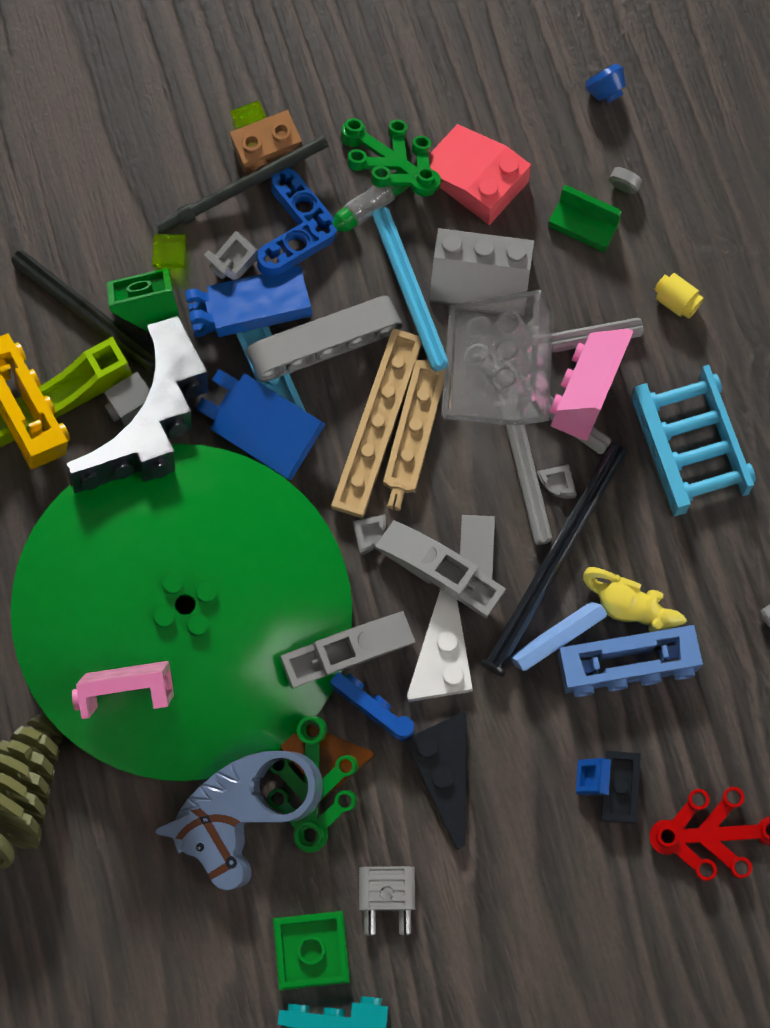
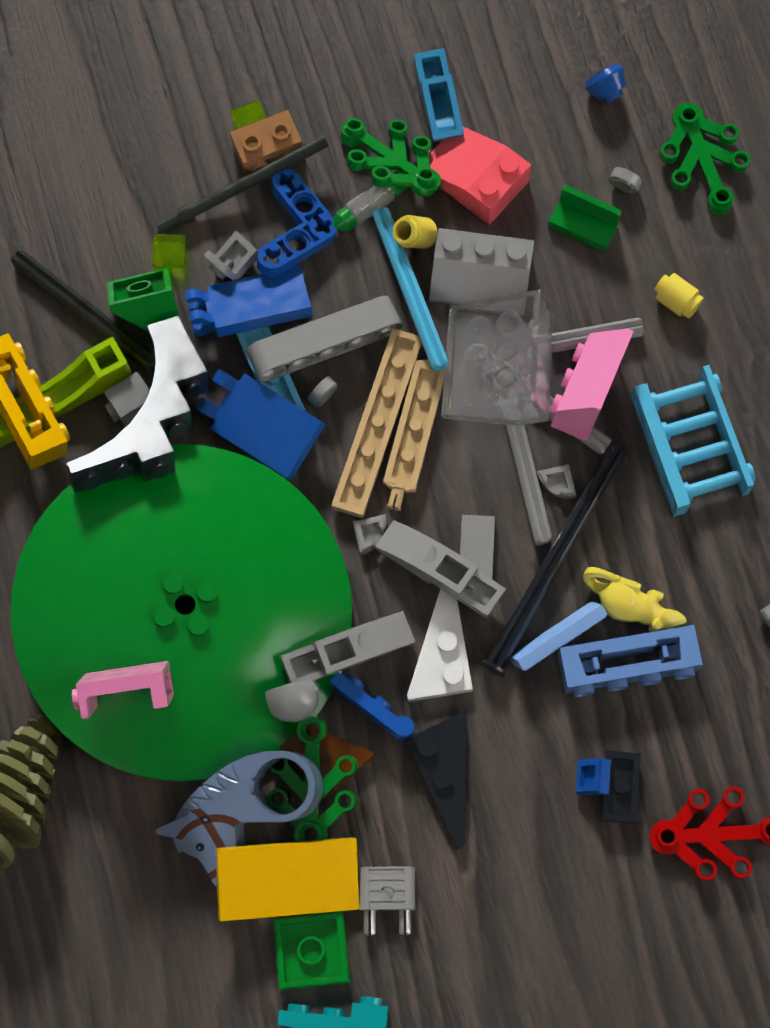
(287, 879): none -> yellow tile
(293, 701): none -> light grey hair
(322, 392): none -> light grey tile
(415, 232): none -> light yellow brick
(438, 94): none -> dark azure slope
(703, 153): none -> green plant

